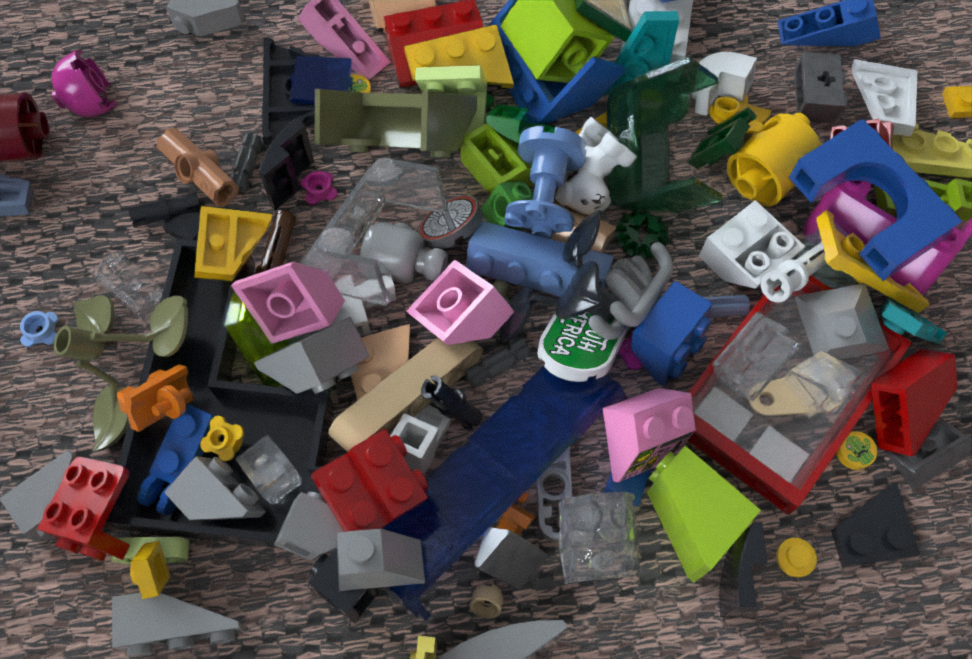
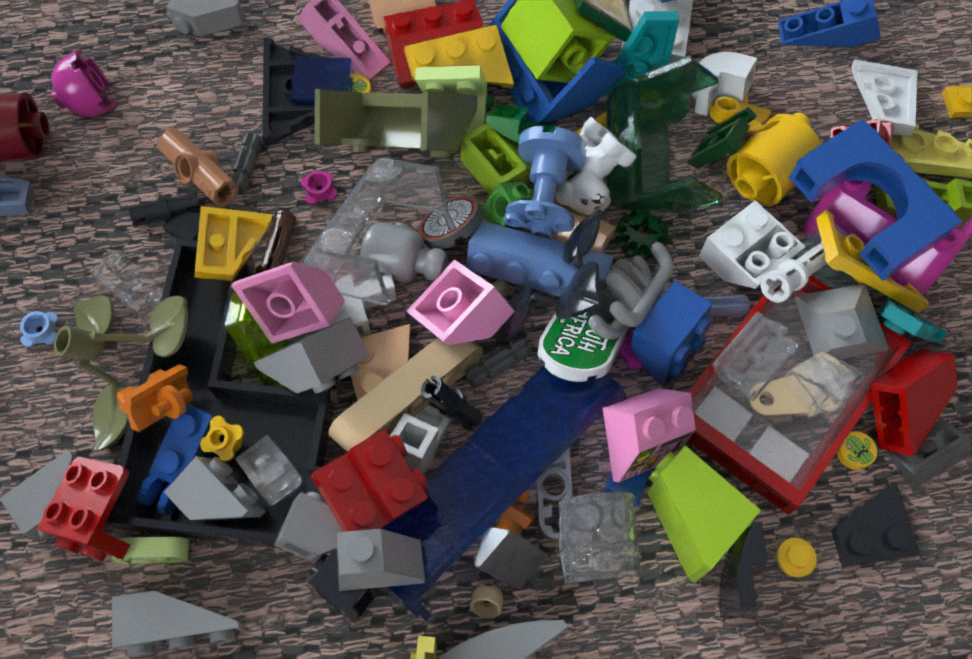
(149, 570): yellow plate -> none
(285, 161): black slope -> none
(820, 87): flat silver brick -> none

